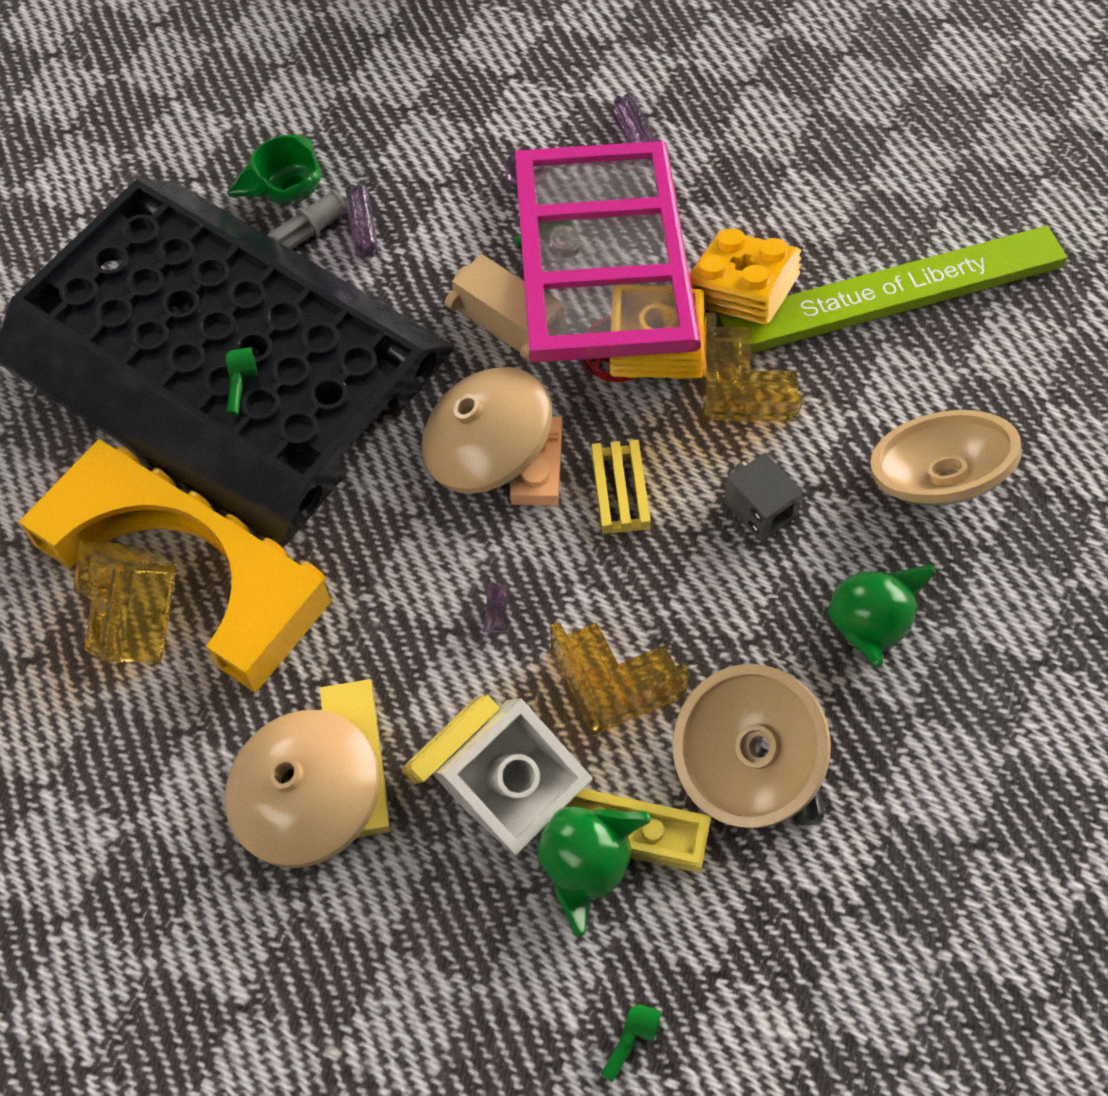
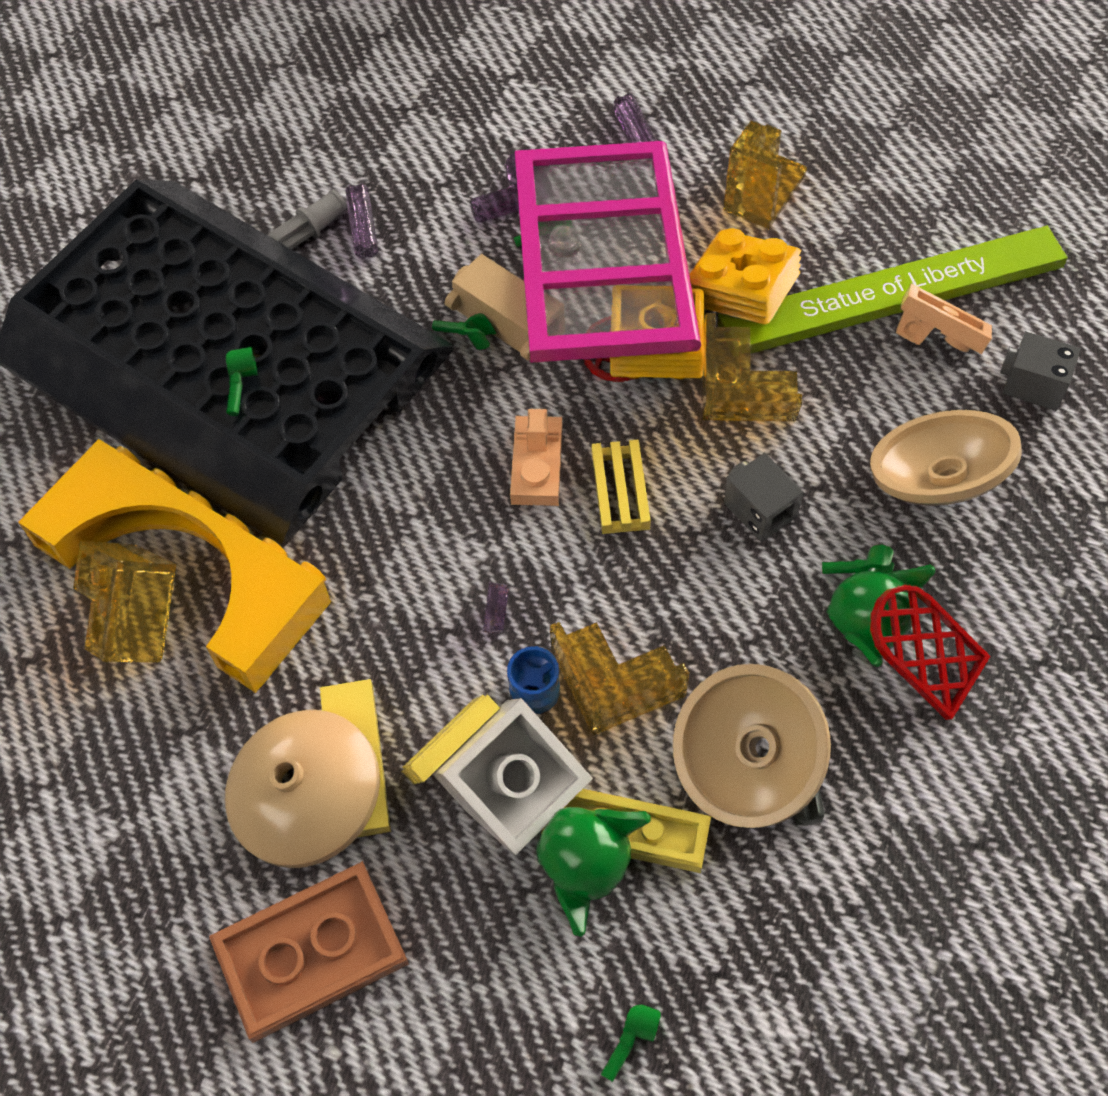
(280, 171): green piece -> none
(307, 951): none -> nougat tile
(474, 328): none -> green hand
(486, 430): tan dish -> none
(495, 204): none -> clear purple axle
(534, 669): none -> blue wheel
(758, 177): none -> clear yellow panel
(878, 560): none -> green hand
(926, 311): none -> light nougat hinge
(947, 708): none -> red window
(1039, 370): none -> dark grey brick

